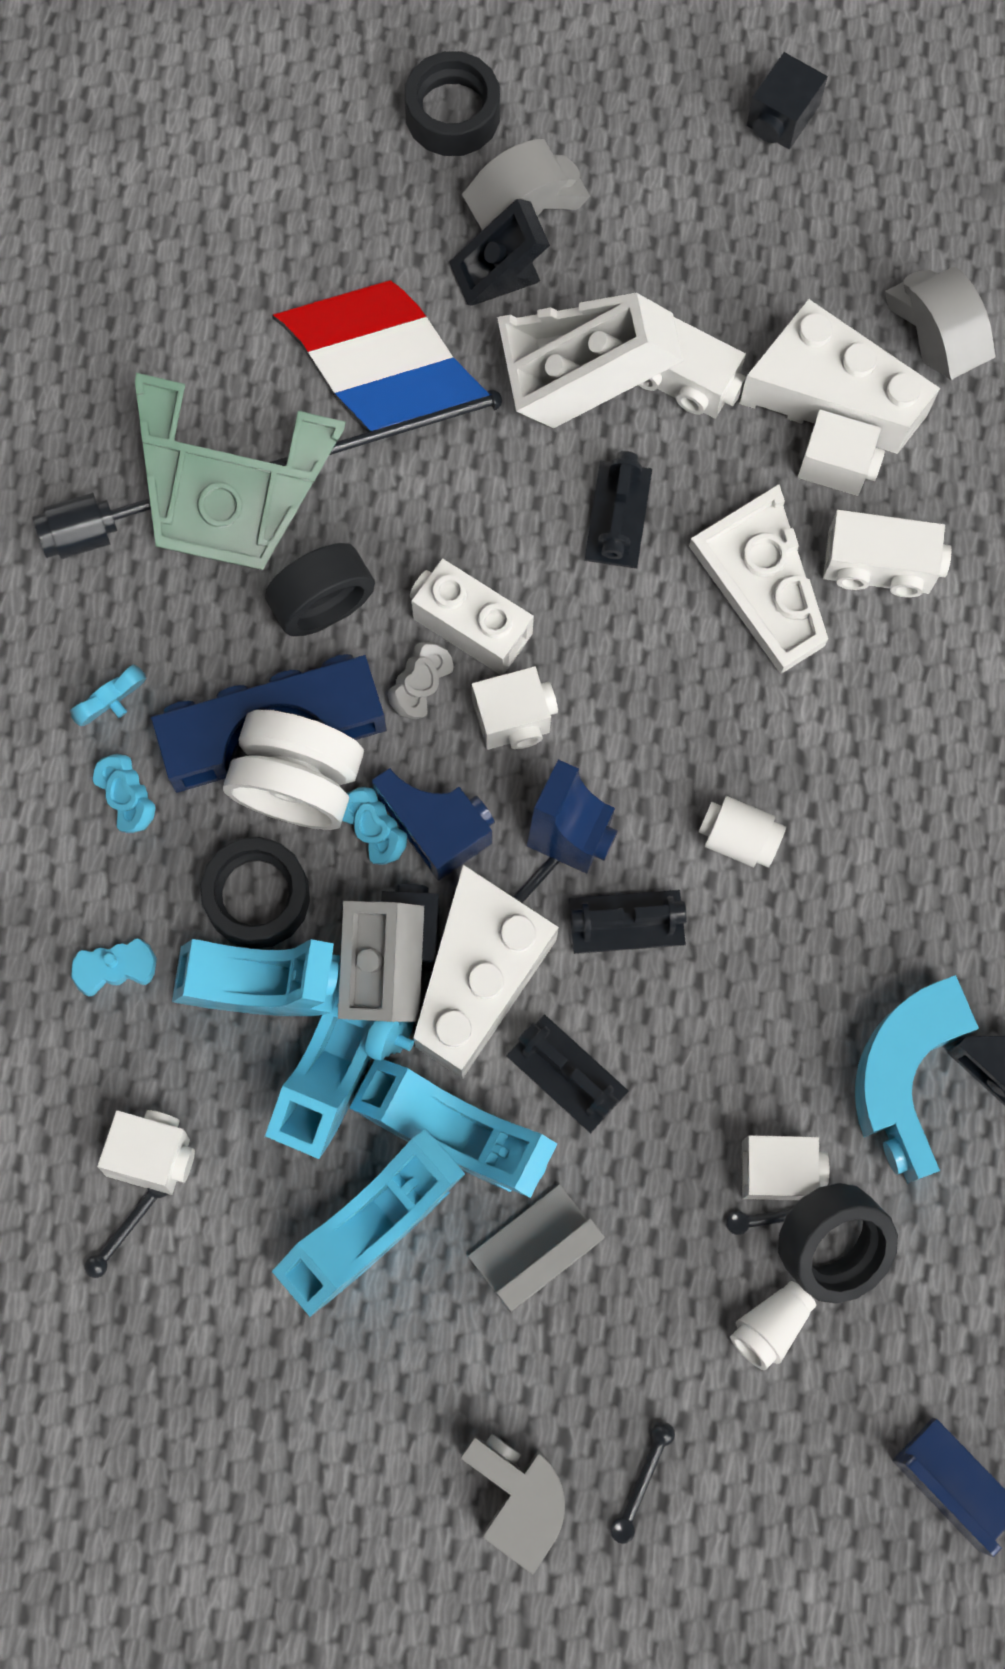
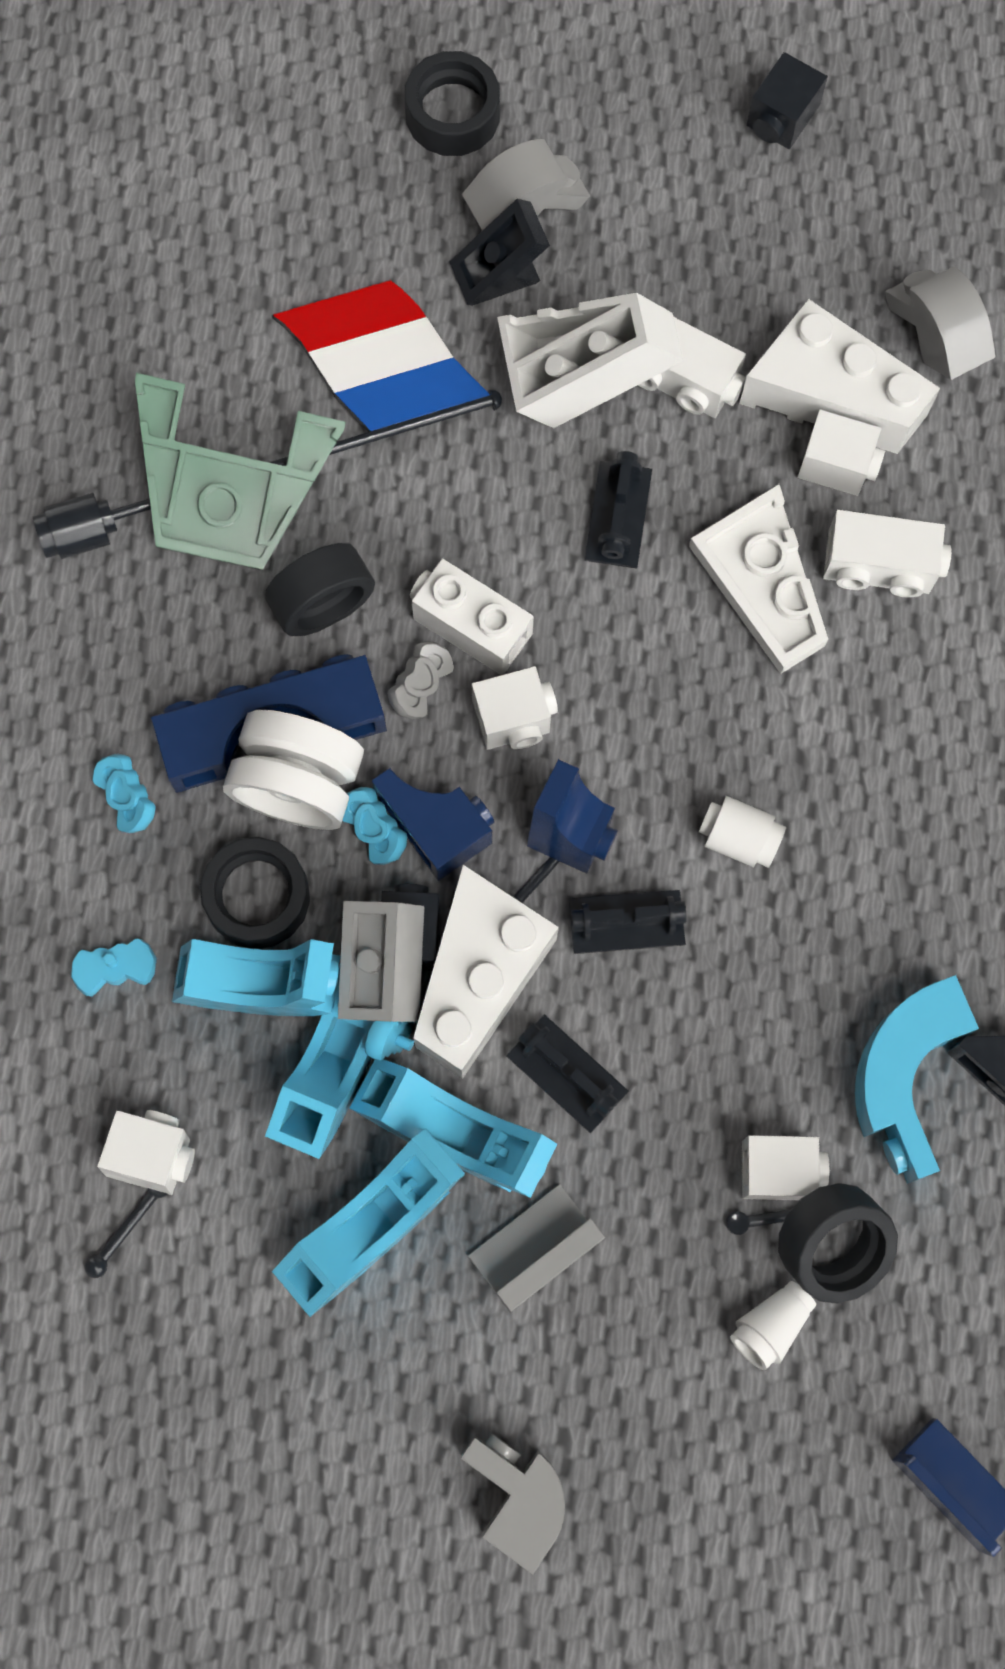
(109, 697): medium azure piece -> none
(623, 1528): black hinge -> none

